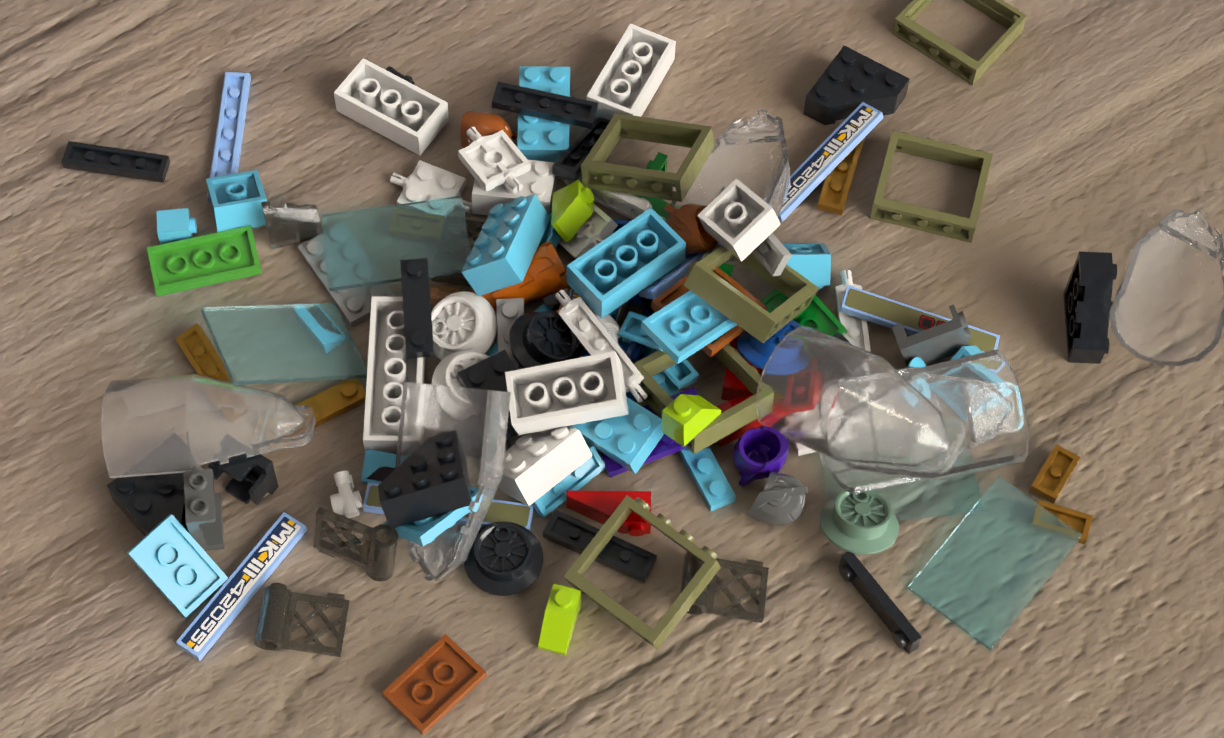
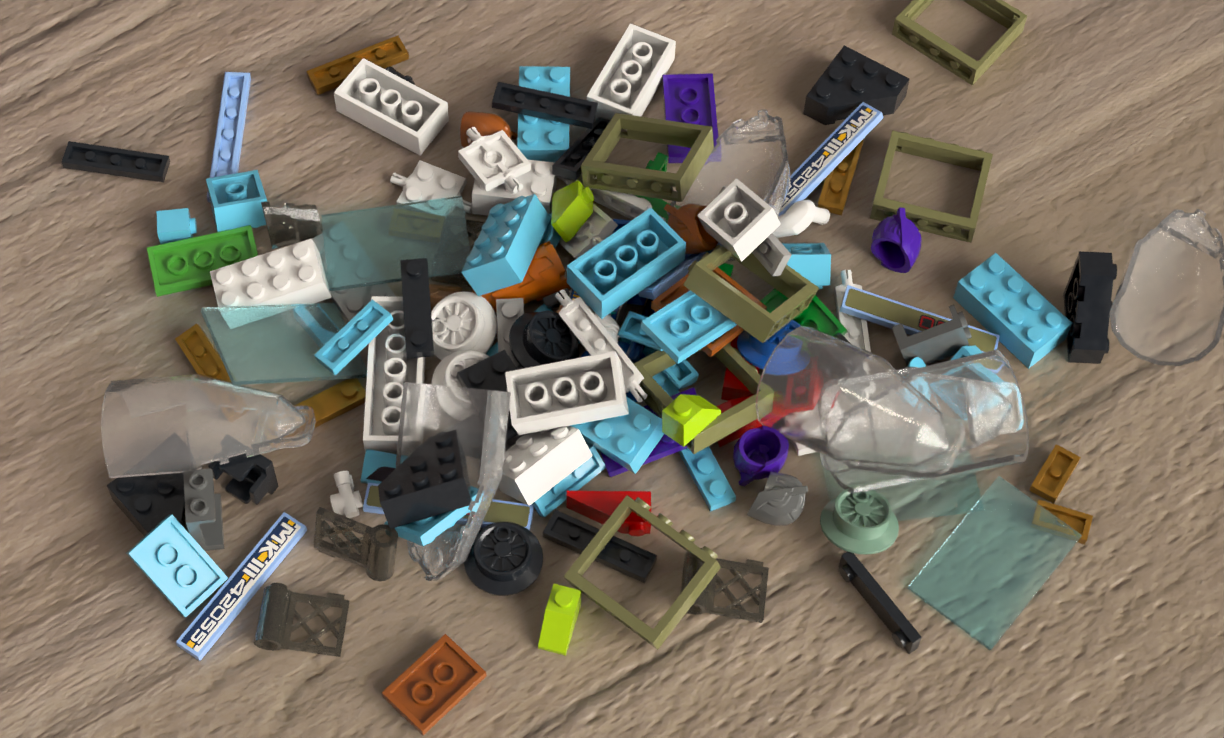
(274, 278): none -> white brick
(335, 72): none -> pearl gold plate
(353, 337): none -> medium azure plate
(692, 101): none -> dark purple plate
(799, 217): none -> white arm
(896, 242): none -> dark purple helmet
(1012, 309): none -> medium azure brick

